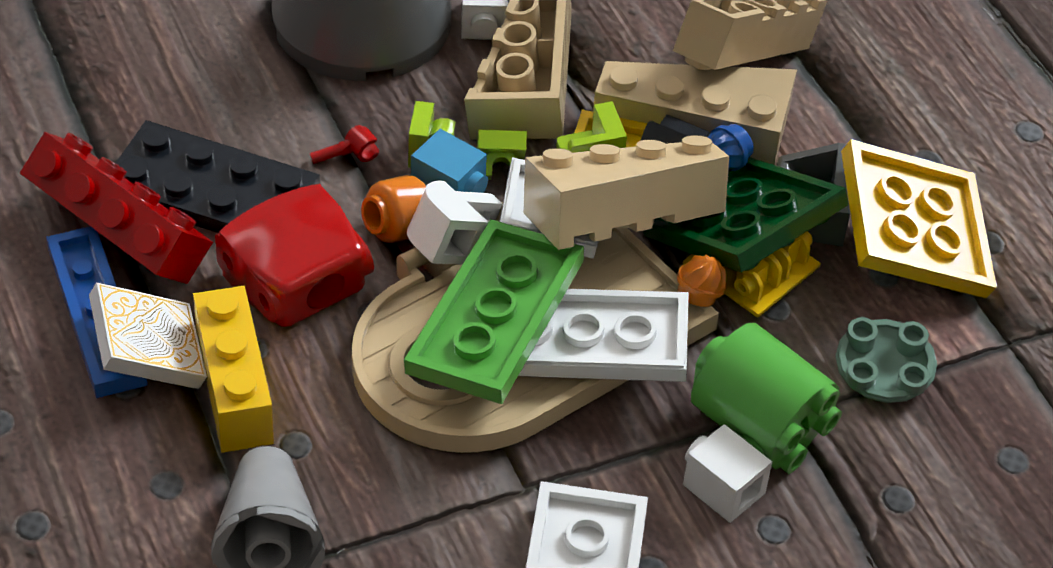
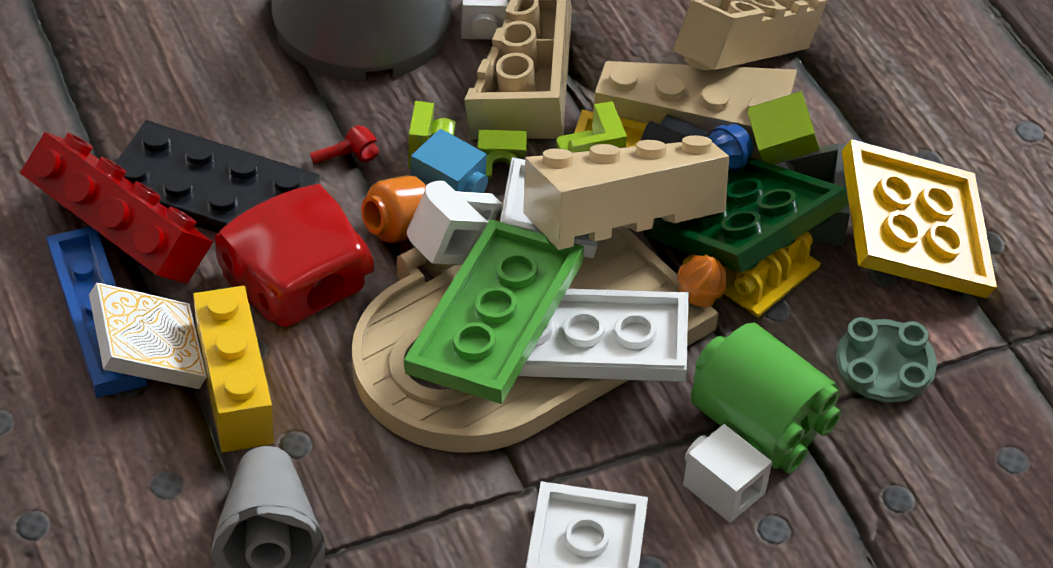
(783, 128): none -> lime panel

